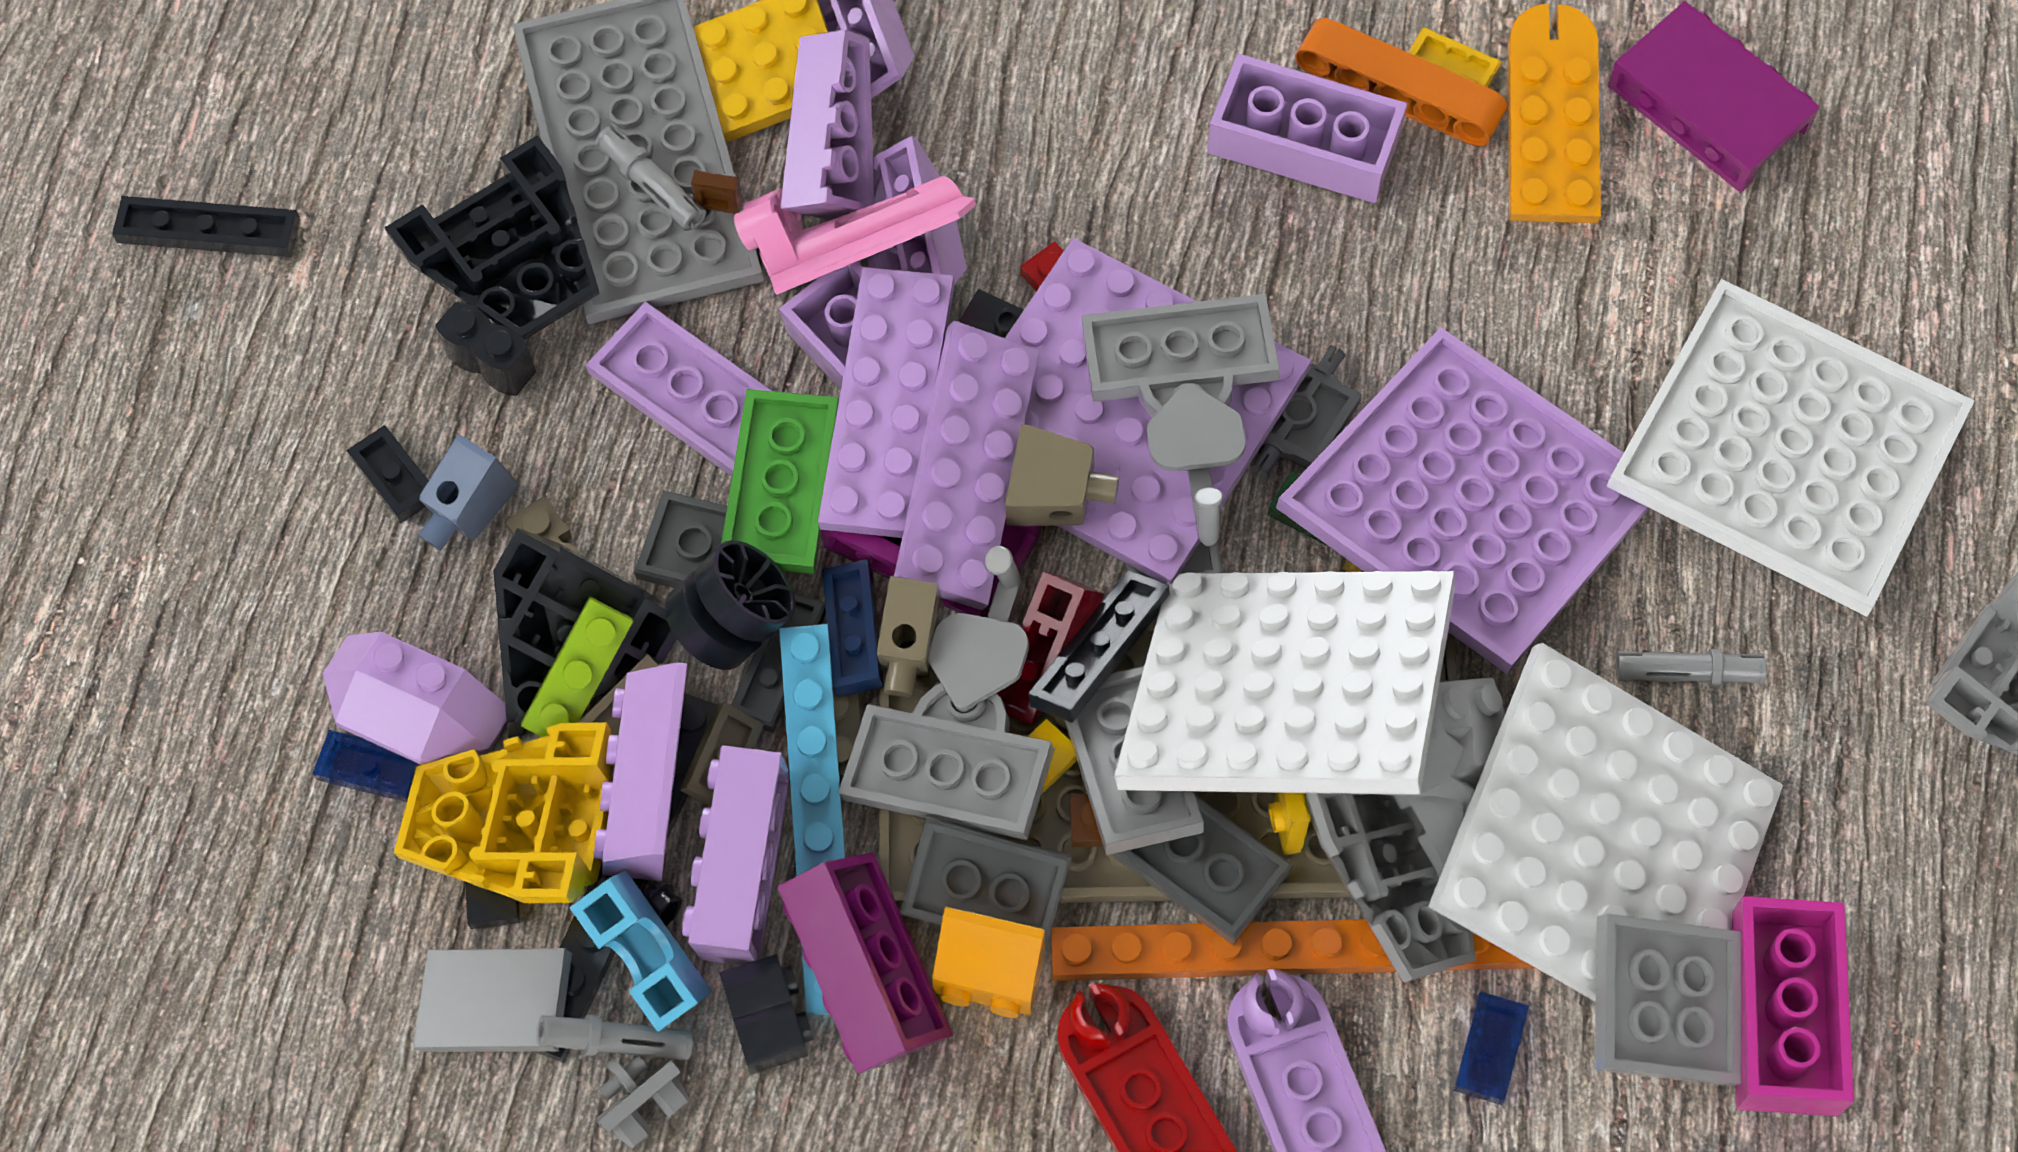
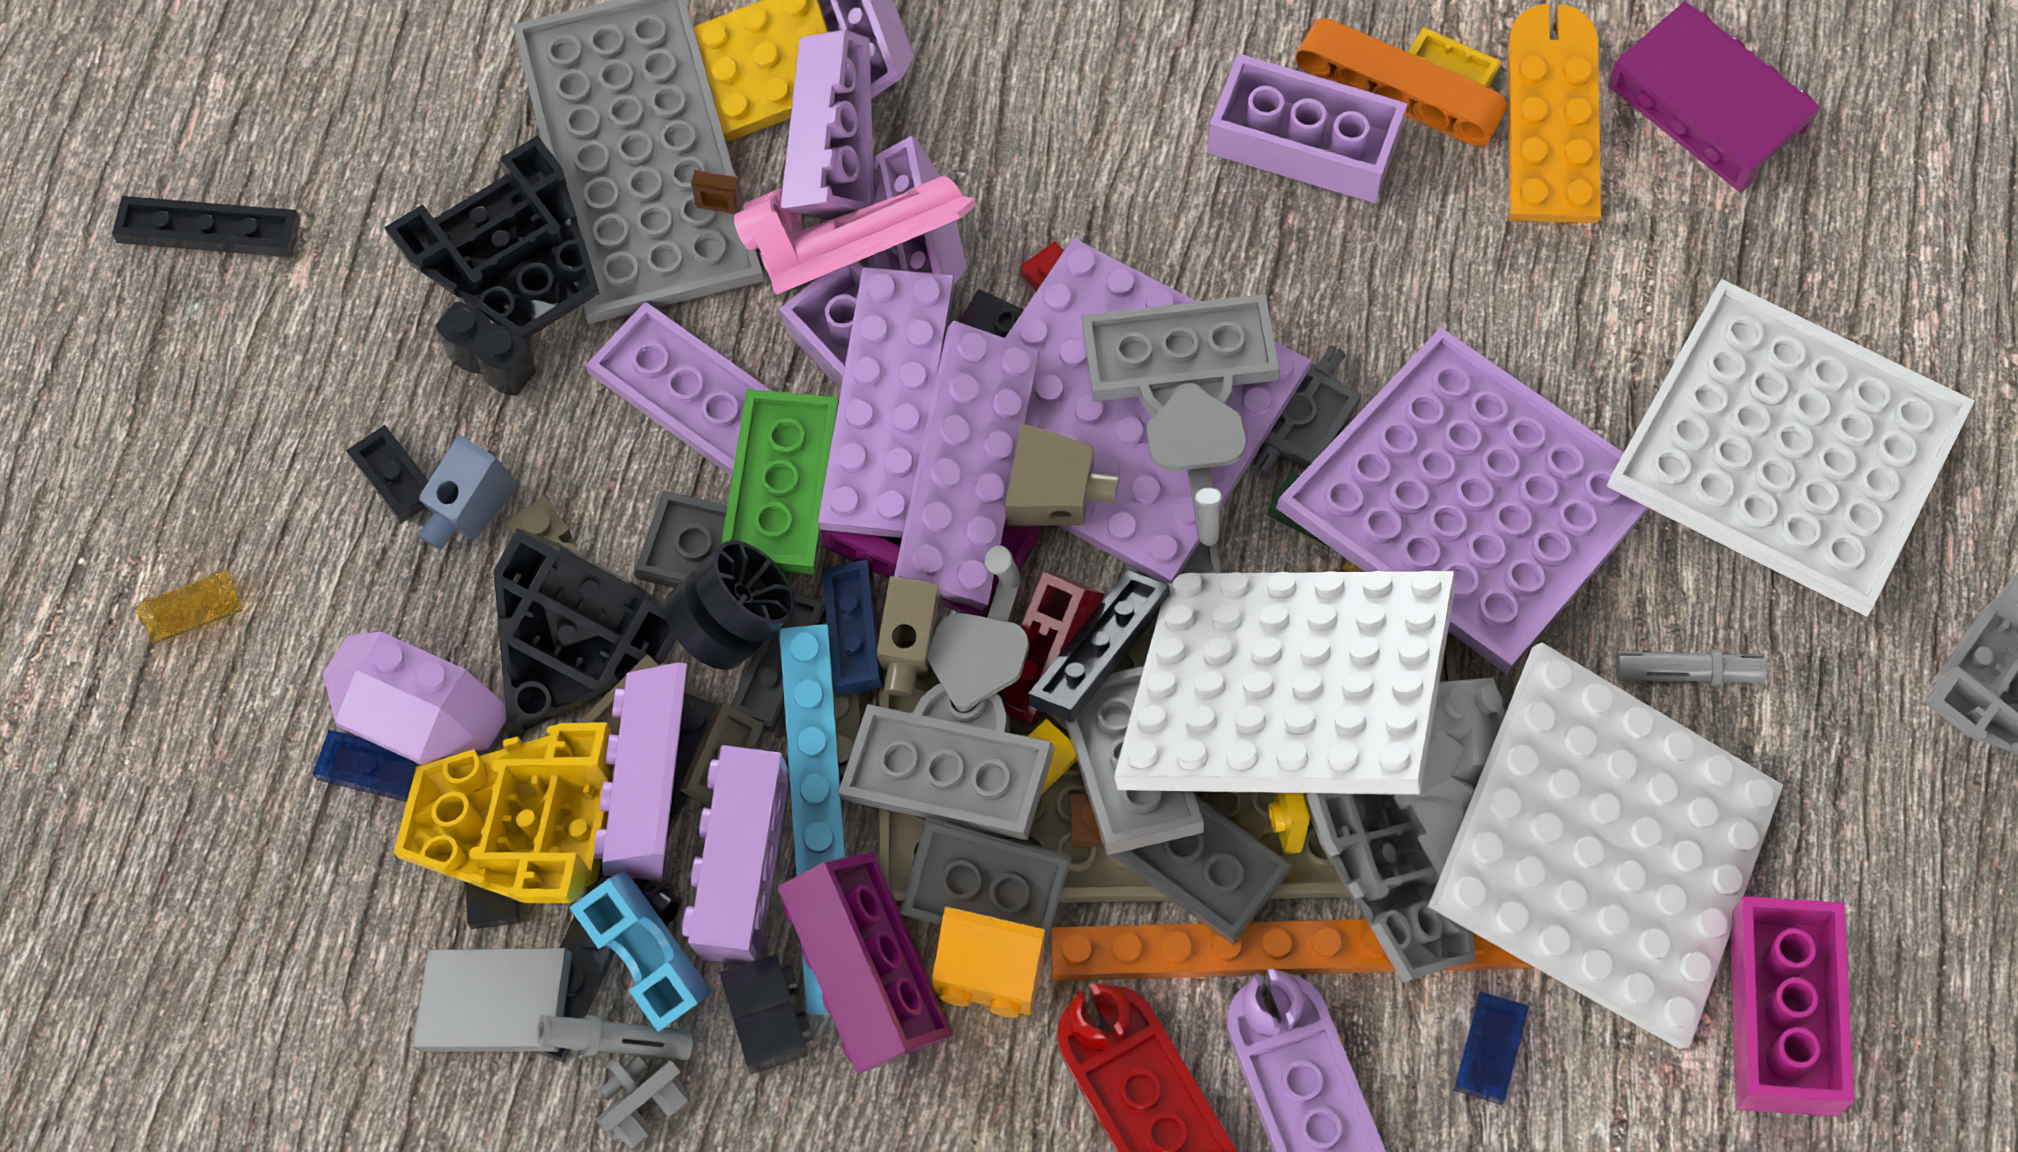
(189, 606): none -> clear yellow hinge
(578, 667): lime plate -> none
(637, 165): light grey pin -> none
(1668, 1000): light grey plate -> none

